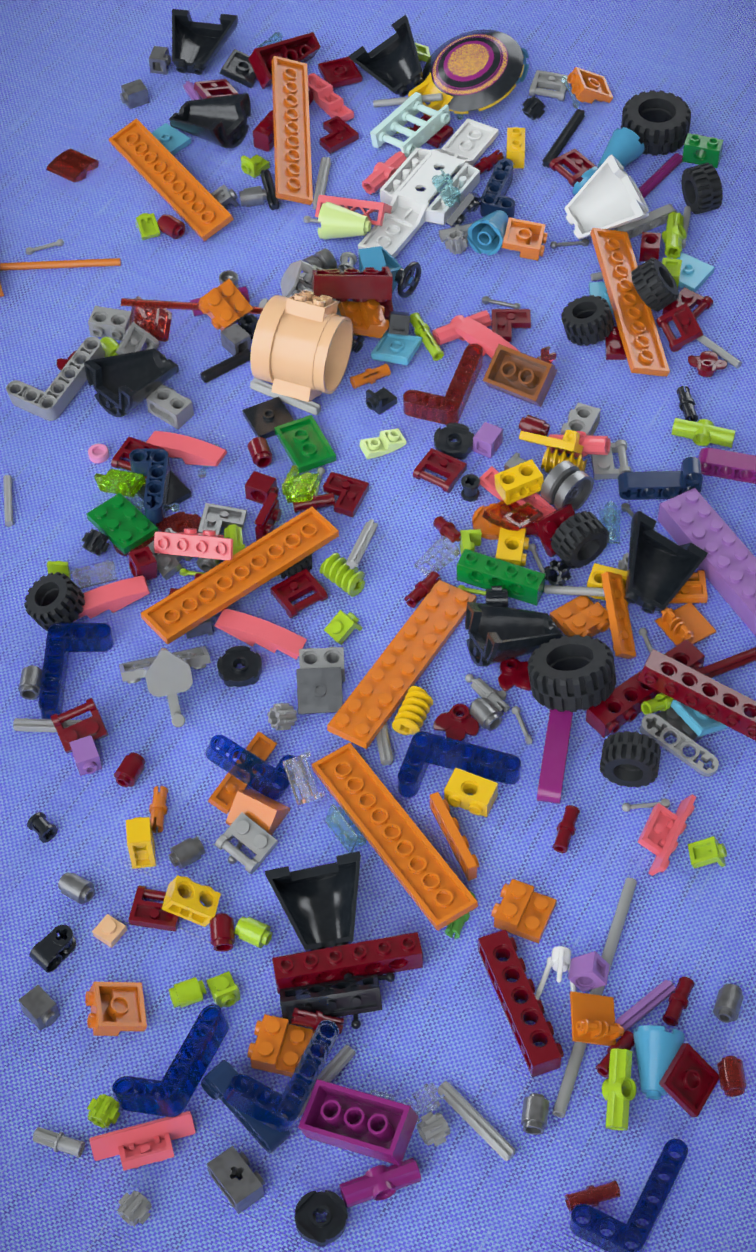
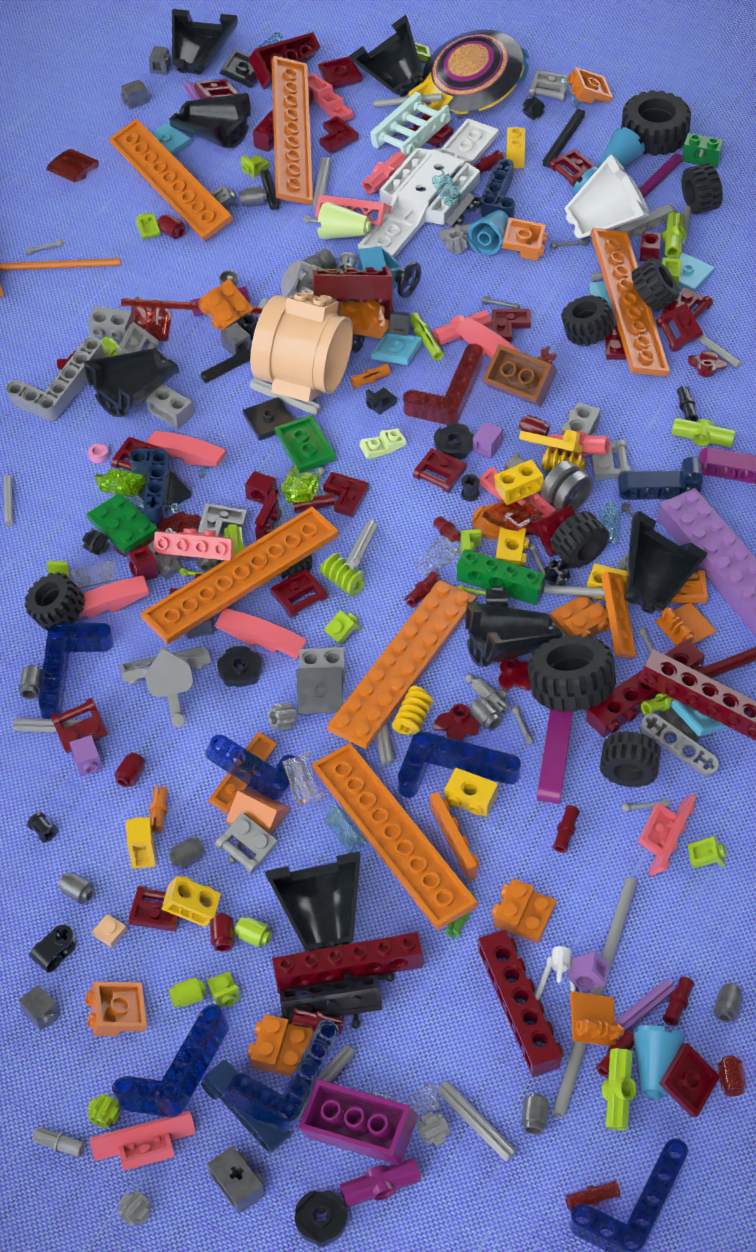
(260, 452): dark red brick -> none

